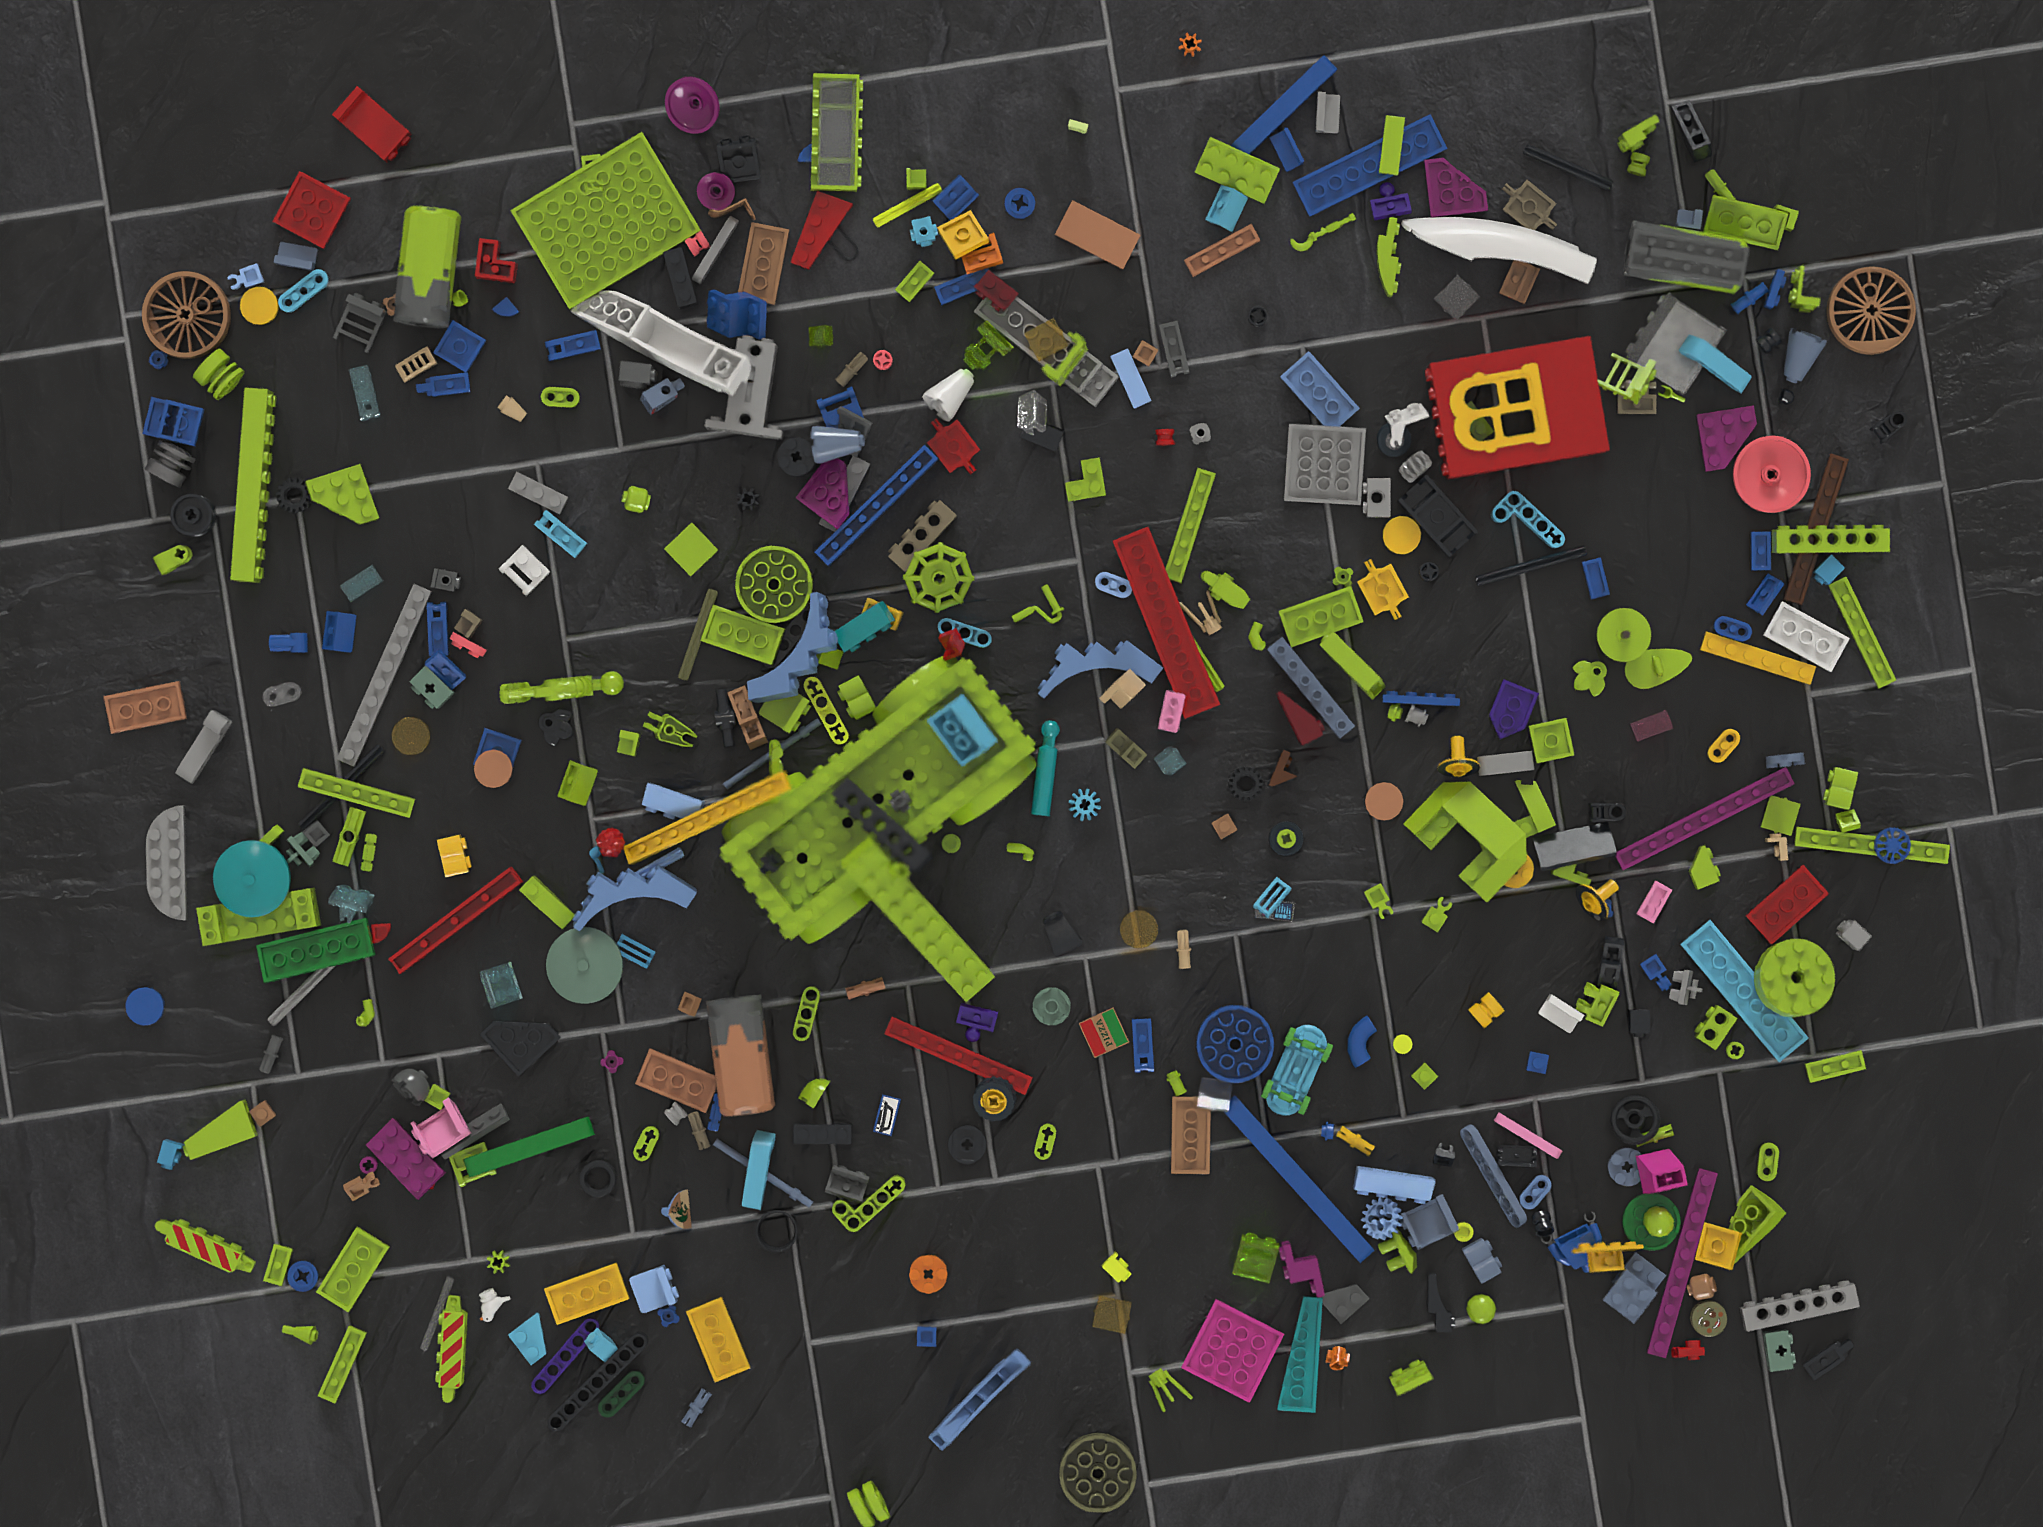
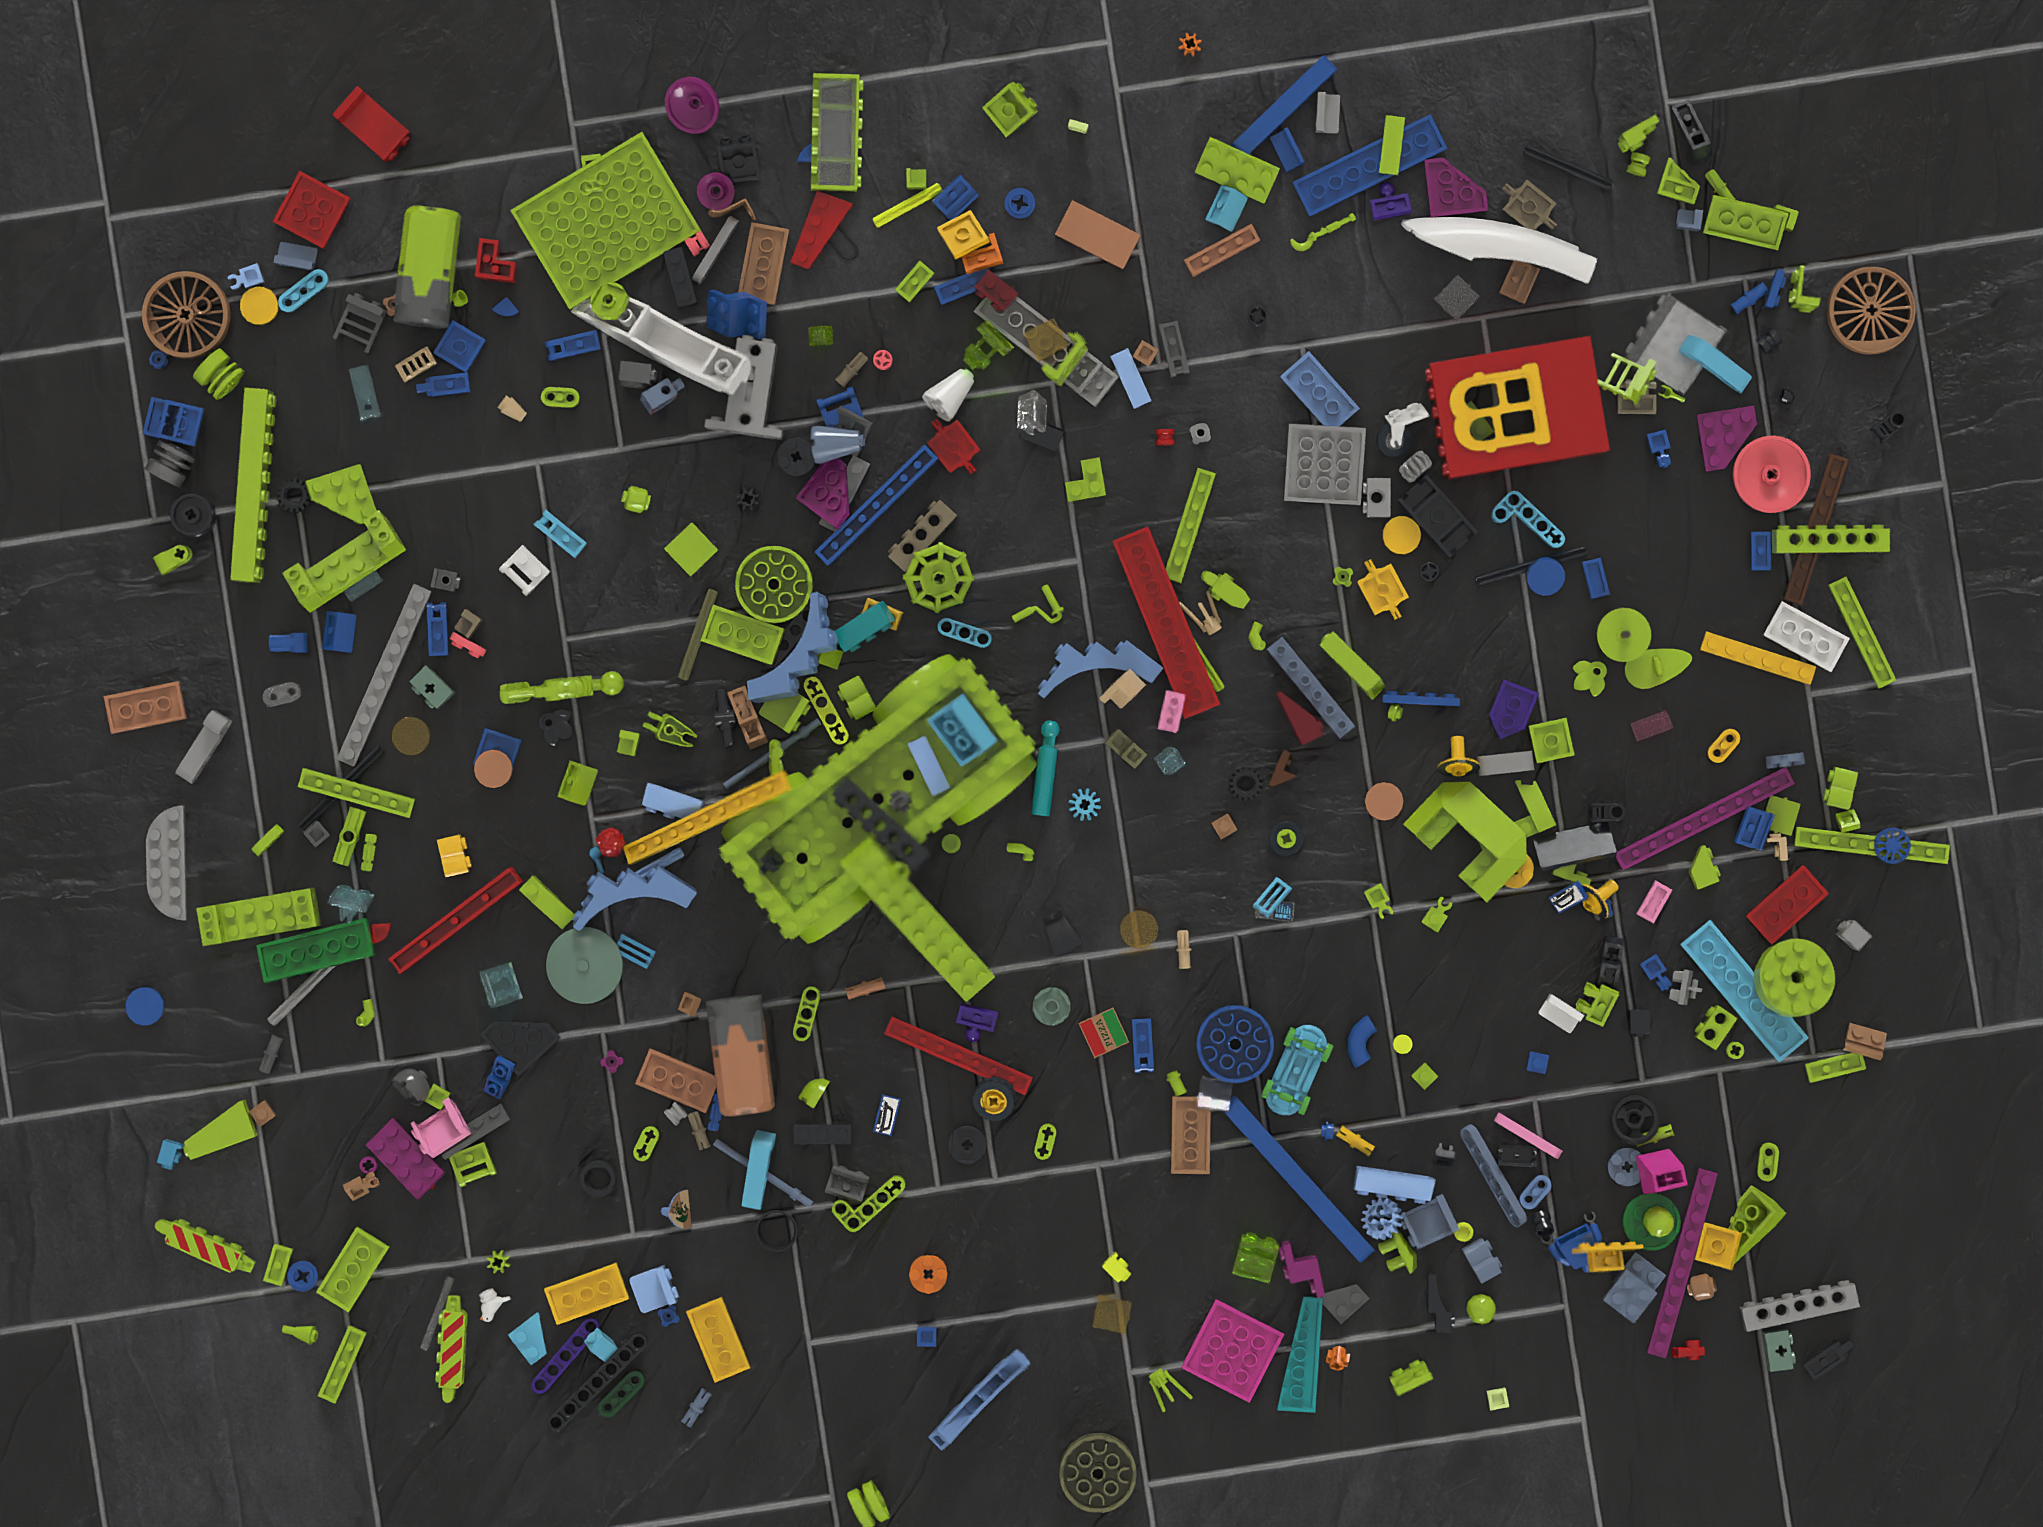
(251, 878): teal dish -> none
(308, 856): sand green hips -> none
(346, 565): none -> lime plate
(445, 669): blue plate -> none
(499, 1077): none -> blue slope
(528, 1146): green beam -> none
(538, 493): light grey plate -> none
(616, 307): none -> lime plate
(920, 225): medium azure brick -> none
(928, 766): none -> light blue tile
(952, 644): red panel -> none
(1010, 108): none -> lime plate
(1113, 585): light blue plate -> none
(1320, 616): lime plate -> none
(1388, 265): lime slope -> none
(1416, 716): light grey brick -> none
(1486, 1010): yellow wheel -> none
(1497, 1398): none -> yellowish green tile
(1545, 576): none -> blue tile
(1568, 897): none -> tile
(1659, 442): none -> blue plate
(1677, 184): none -> lime wing
(1685, 257): dark grey piece -> none
(1708, 1318): olive head -> none
(1732, 628): blue plate -> none
(1754, 828): none -> blue plate
(1765, 594): blue plate -> none
(1801, 354): sand blue cone -> none
(1827, 570): dark azure brick -> none
(1865, 1041): none -> medium nougat plate

